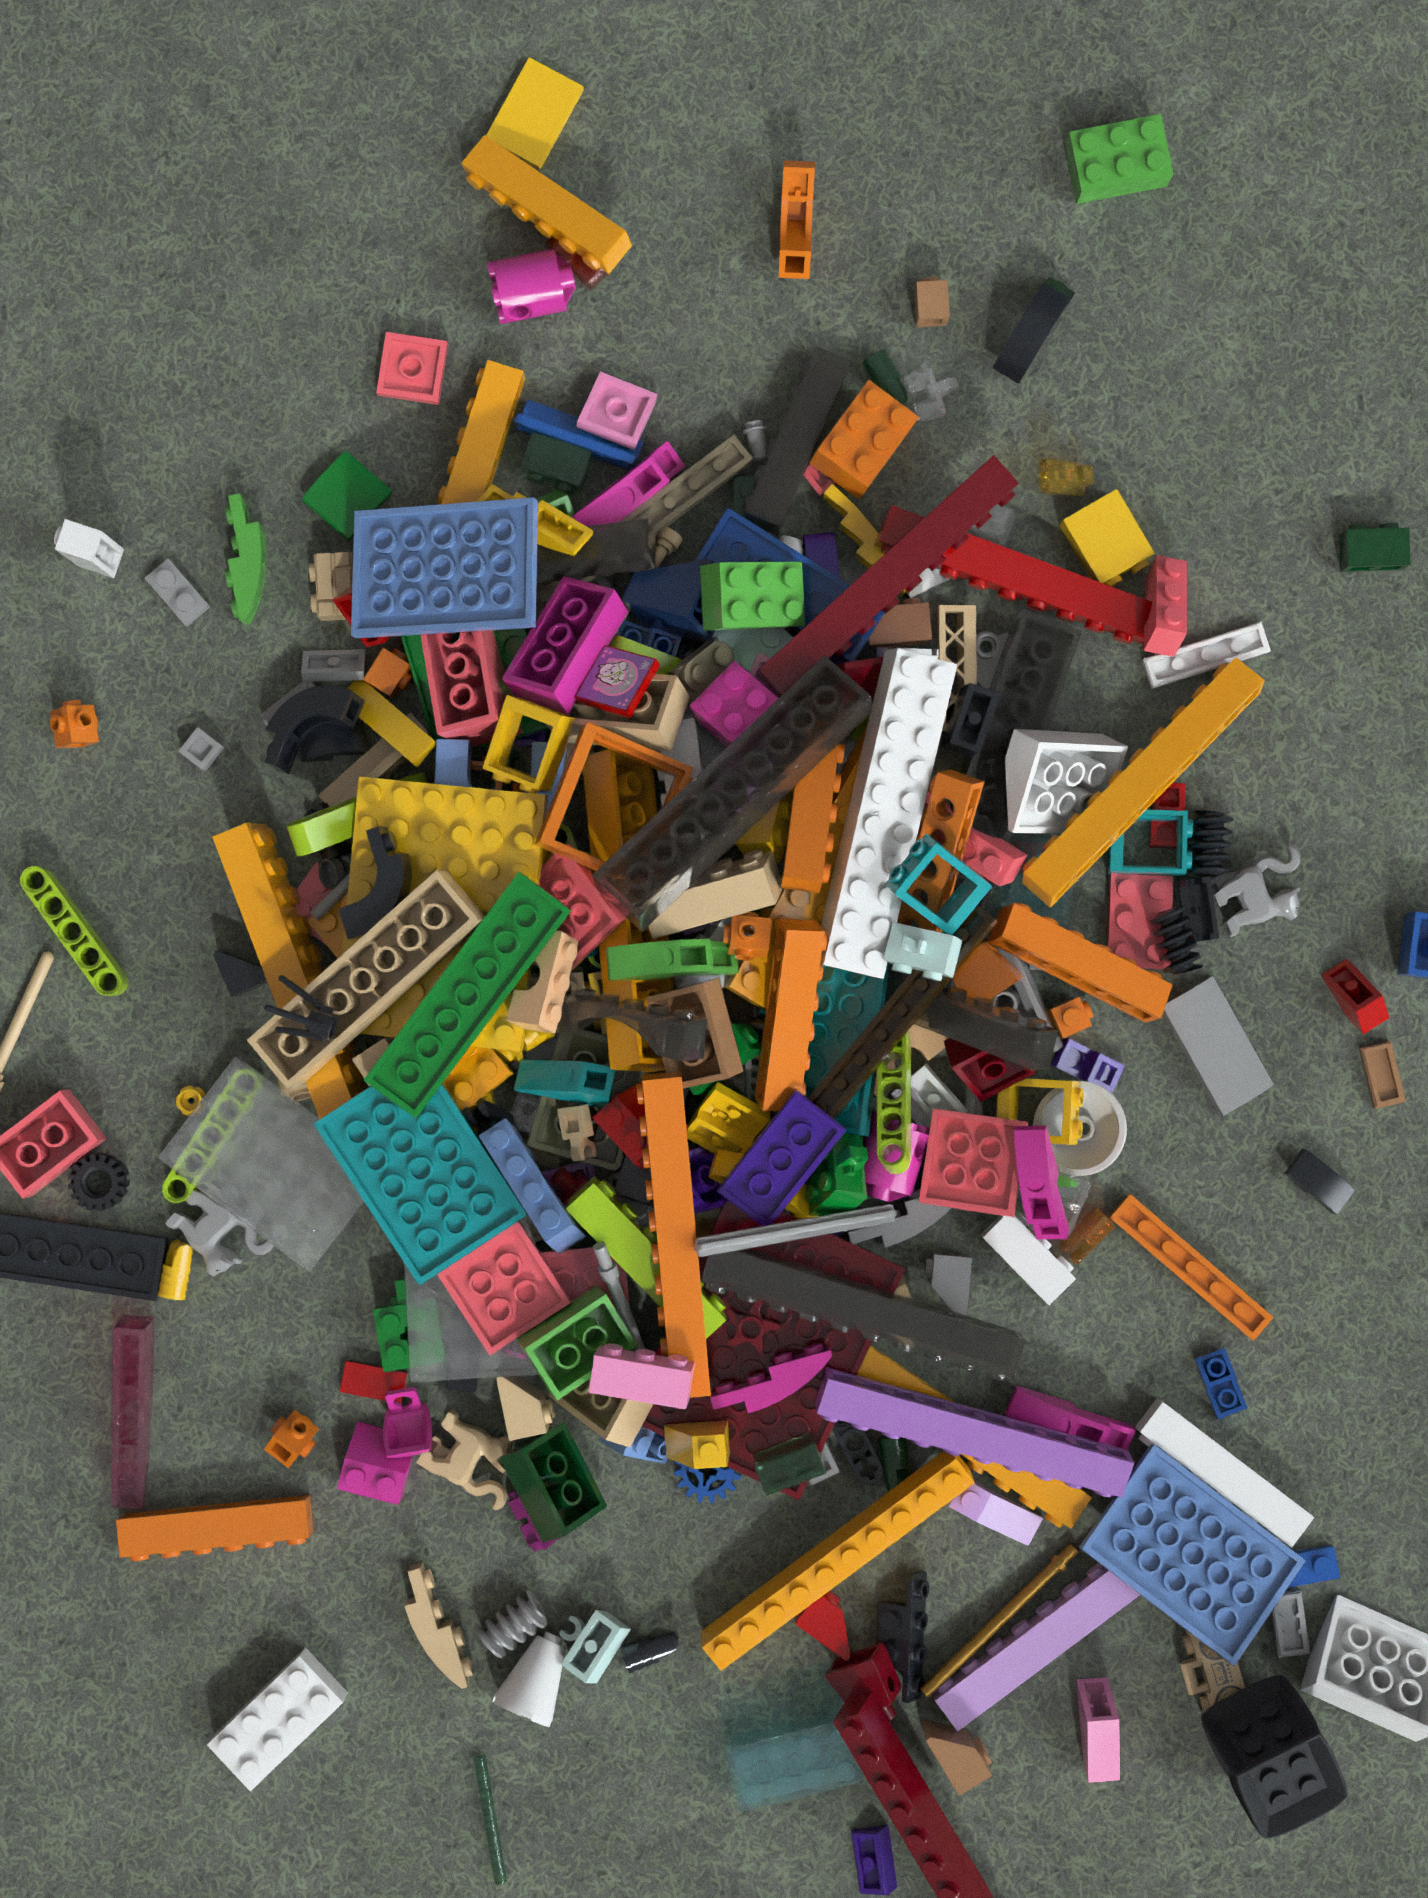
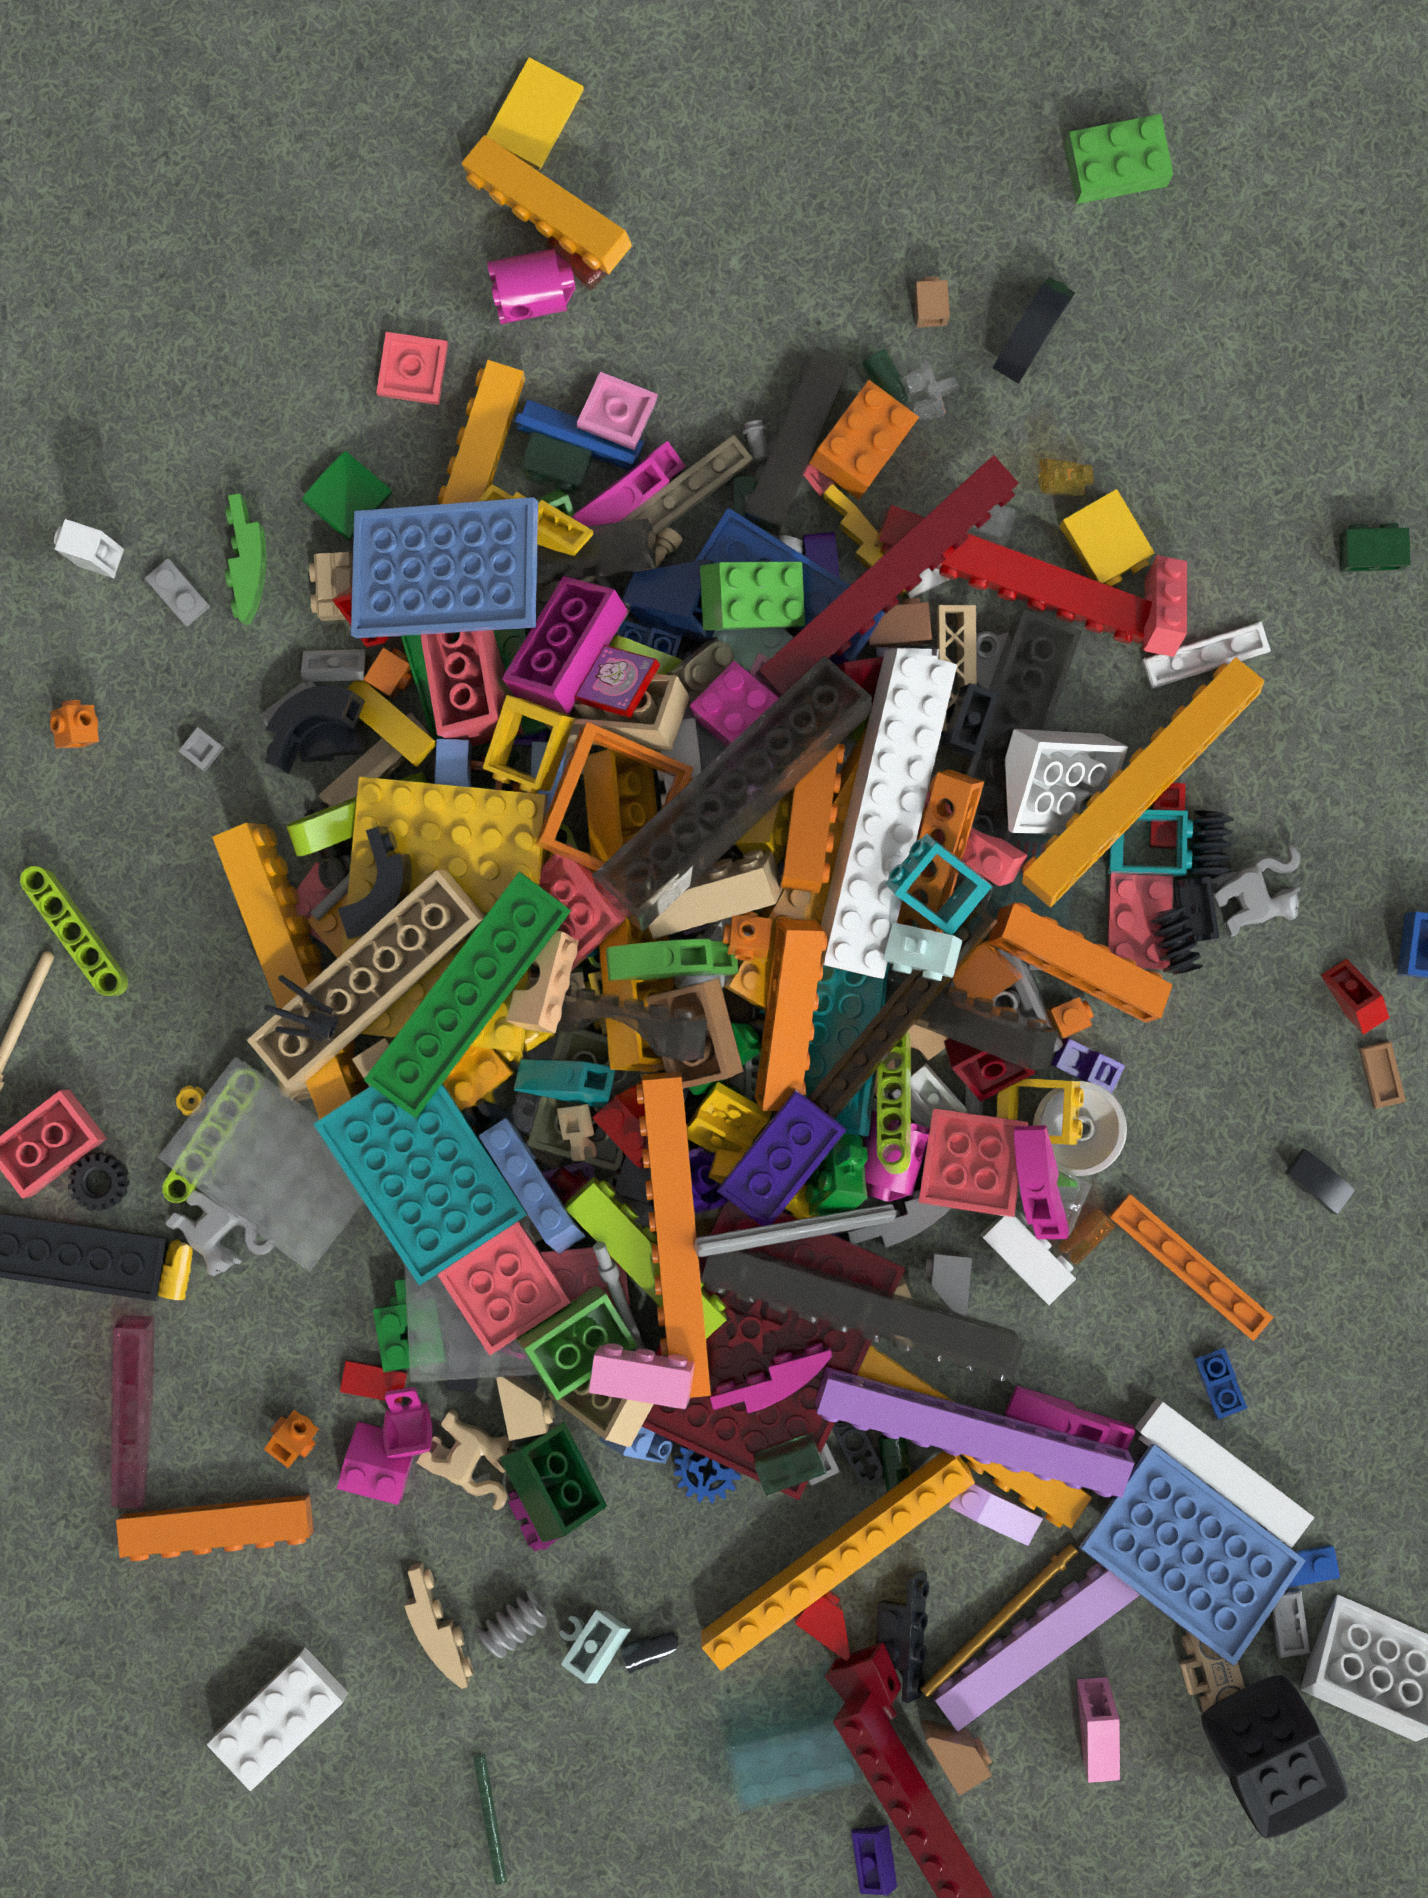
(238, 973): black slope -> none
(534, 1681): white cone -> none
(698, 1444): yellow slope -> none
(796, 219): orange arch -> none
(1216, 1046): light grey slope -> none

